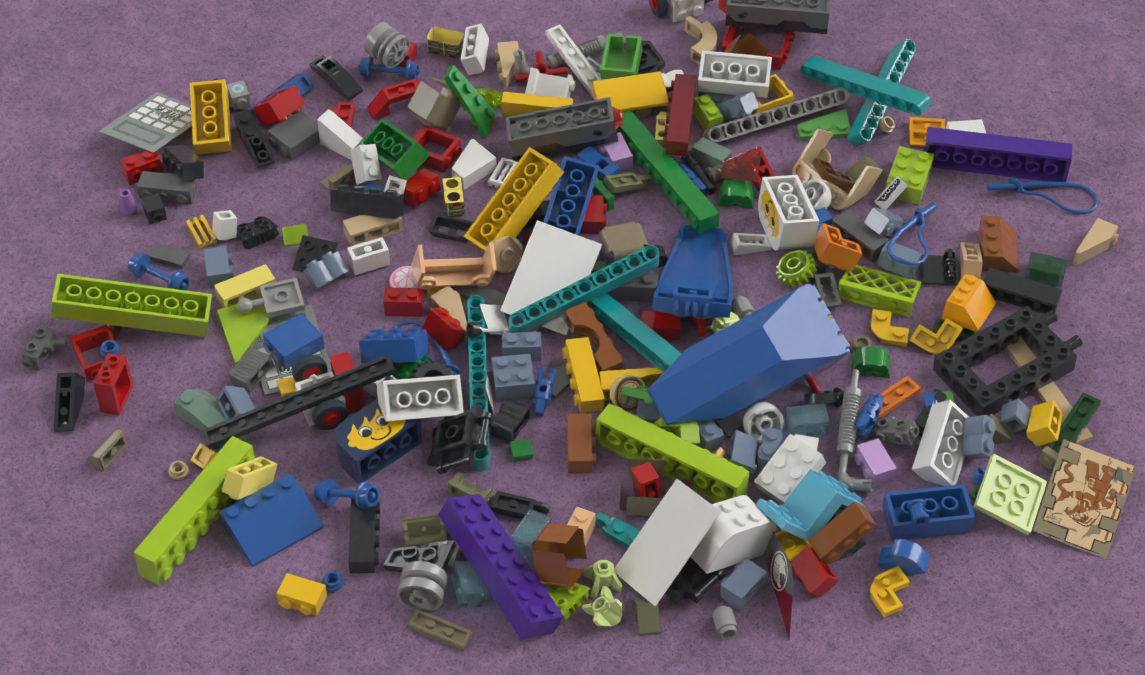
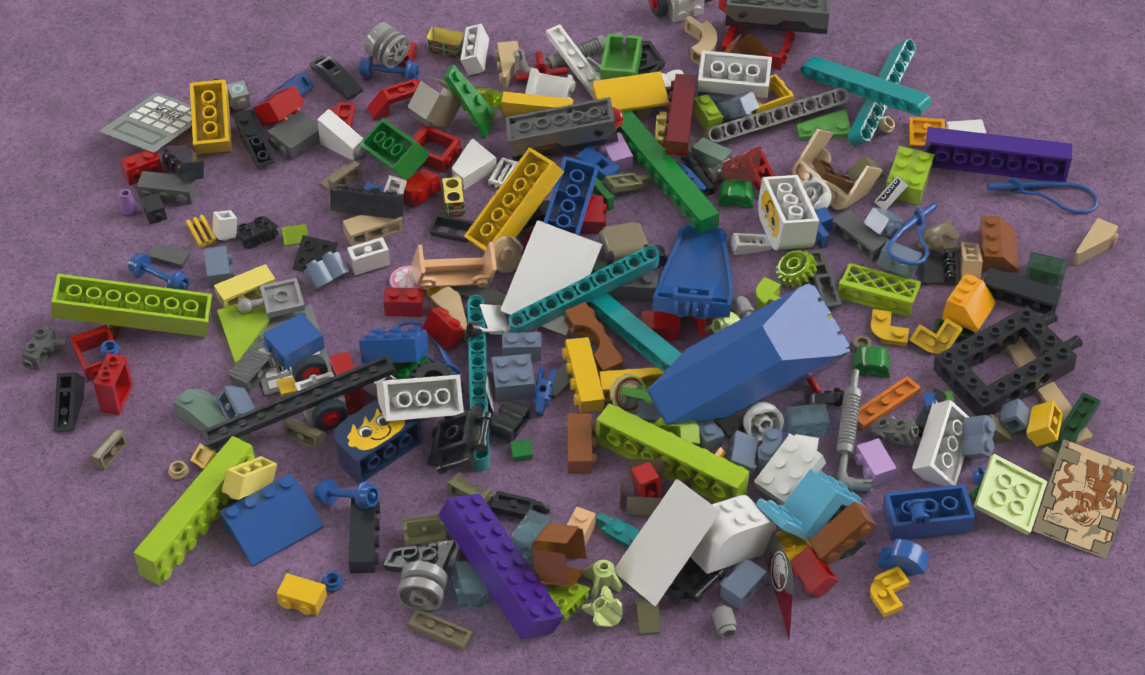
(304, 433): none -> dark tan brick
(366, 164): white brick -> none
(766, 292): none -> lime brick
(835, 250): orange brick -> none
(869, 414): blue hinge -> none
(940, 237): none -> dark tan helmet

